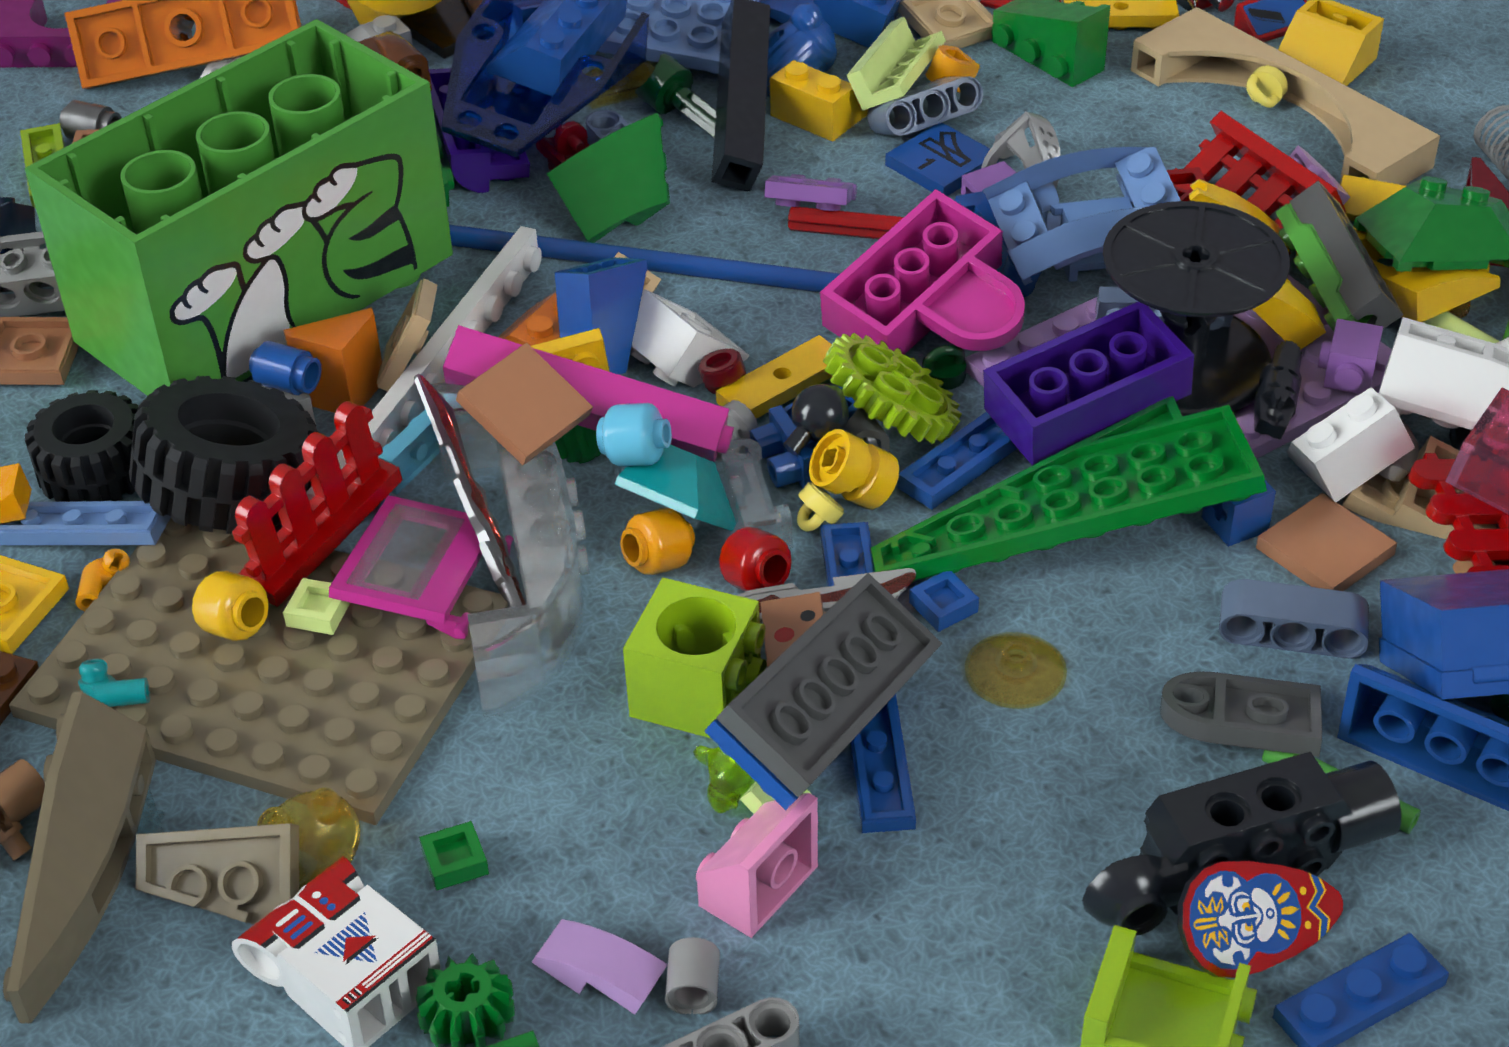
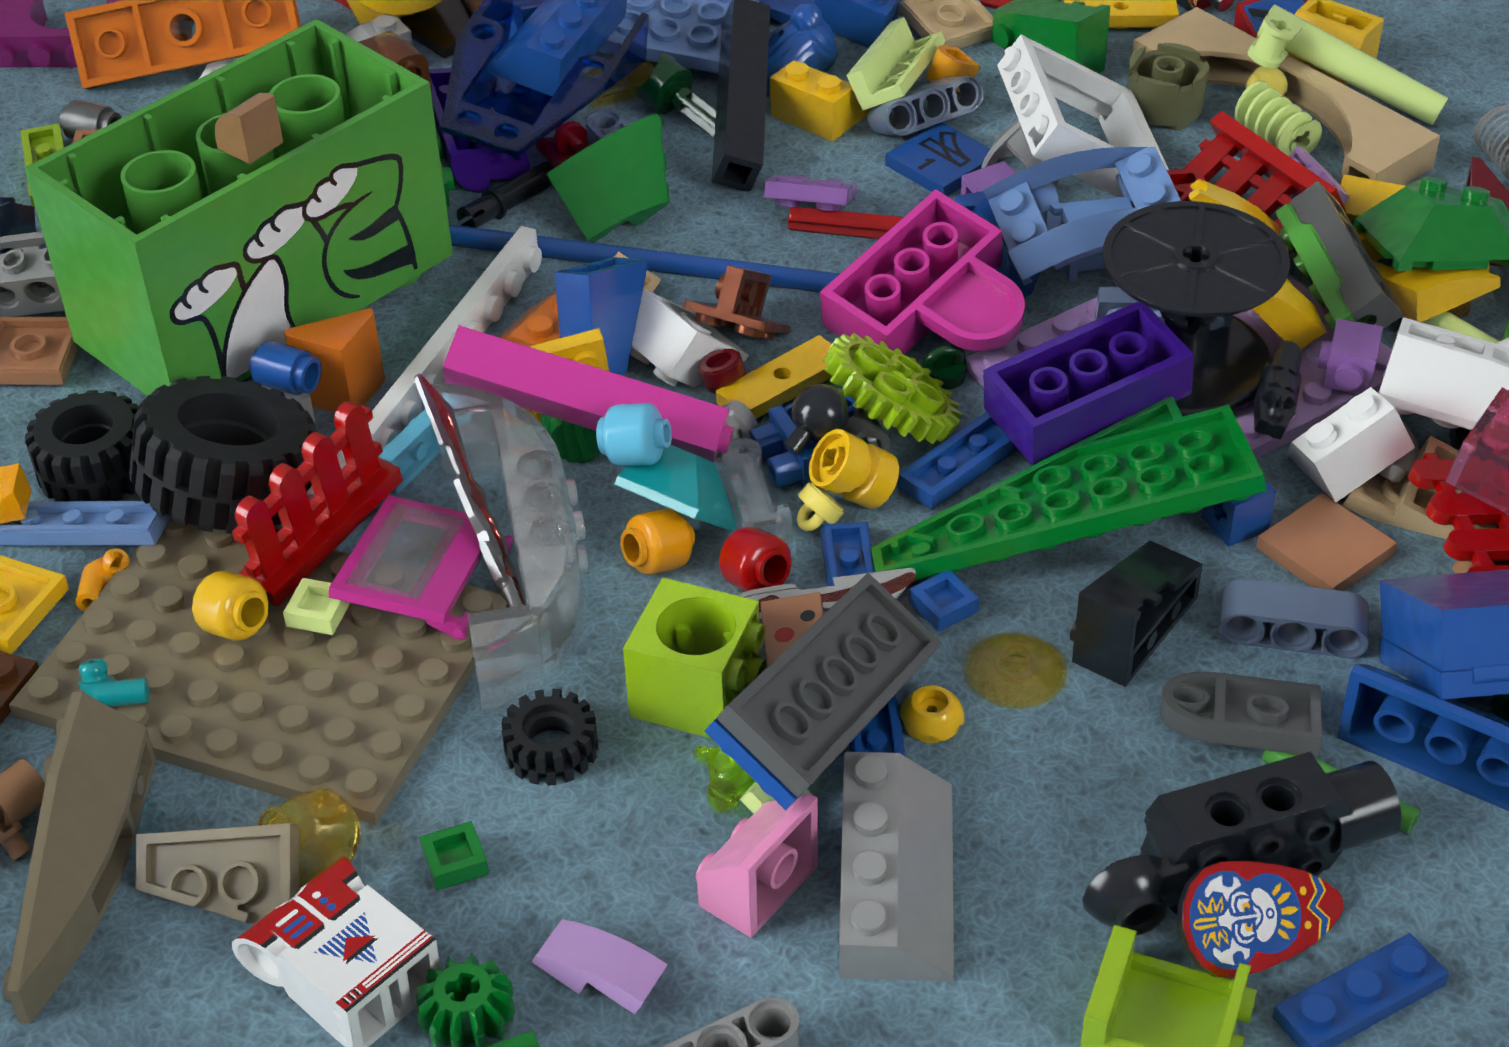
(250, 128): none -> medium nougat brick
(408, 334): tan plate -> none
(496, 202): none -> black axle
(524, 403): nougat tile -> none
(554, 758): none -> black tyre
(692, 976): light grey beam -> none
(740, 302): none -> copper bracket
(895, 871): none -> light grey slope
(931, 714): none -> yellow plate
(1038, 76): none -> white window
(1132, 610): none -> black wedge
(1168, 84): none -> olive brick
(1277, 119): none -> yellowish green piece
(1289, 34): none -> yellowish green axle

